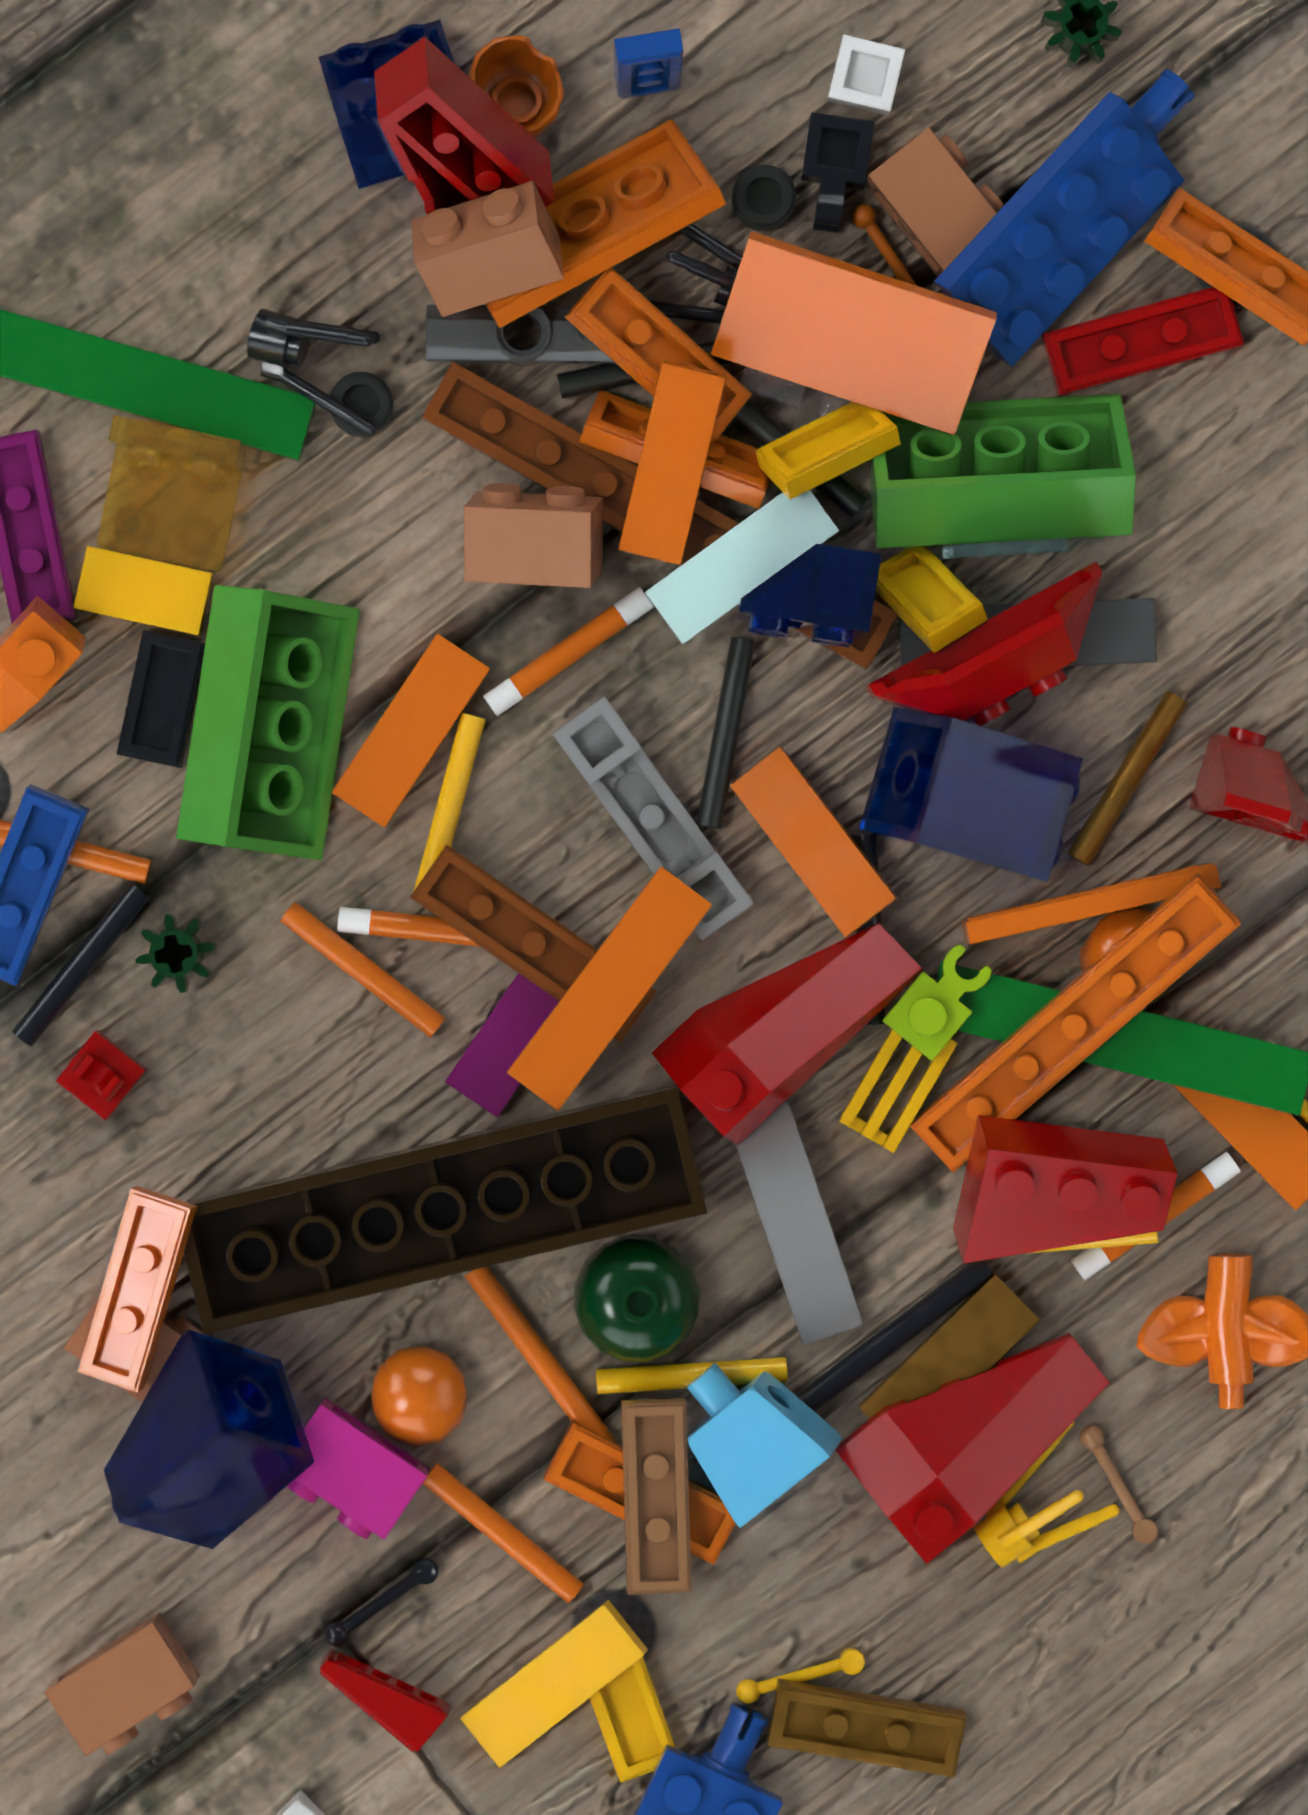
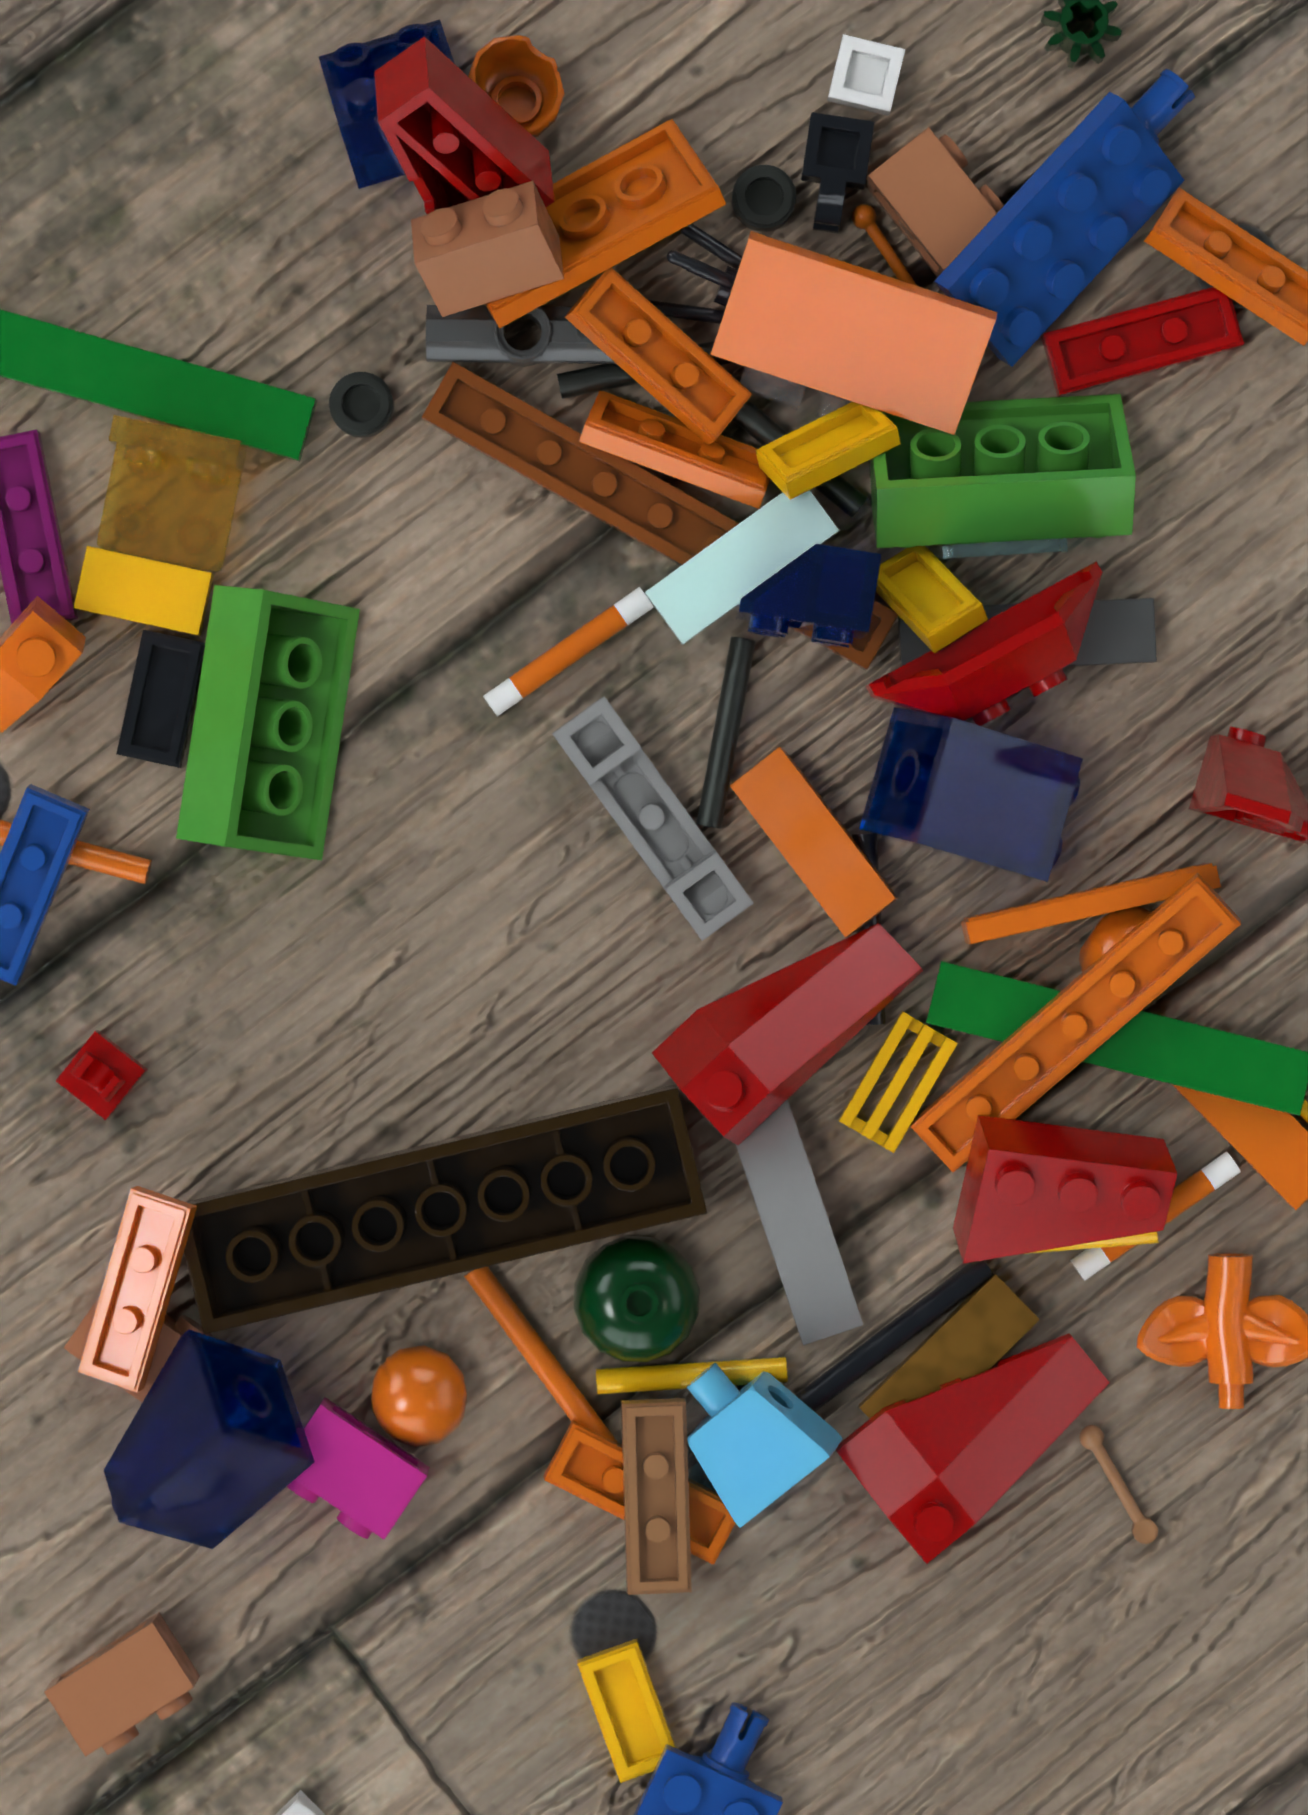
(81, 964): black bar -> none
(168, 968): dark green gear -> none
(286, 340): black plant -> none
(362, 969): orange bar -> none
(394, 1704): red slope -> none
(399, 926): orange bar -> none
(411, 730): orange tile -> none
(424, 1572): black hinge -> none
(452, 790): yellow bar -> none
(498, 1043): magenta tile -> none
(502, 1533): orange bar -> none
(508, 927): dark orange tile -> none
(533, 537): nougat brick -> none
(554, 1683): yellow tile -> none
(609, 988): orange tile -> none
(648, 63): blue tile -> none
(672, 462): orange tile -> none
(849, 1661): yellow hinge -> none
(866, 1728): pearl gold tile -> none
(931, 1010): lime plate -> none
(1016, 1535): yellow plant -> none
(1127, 778): pearl gold bar -> none

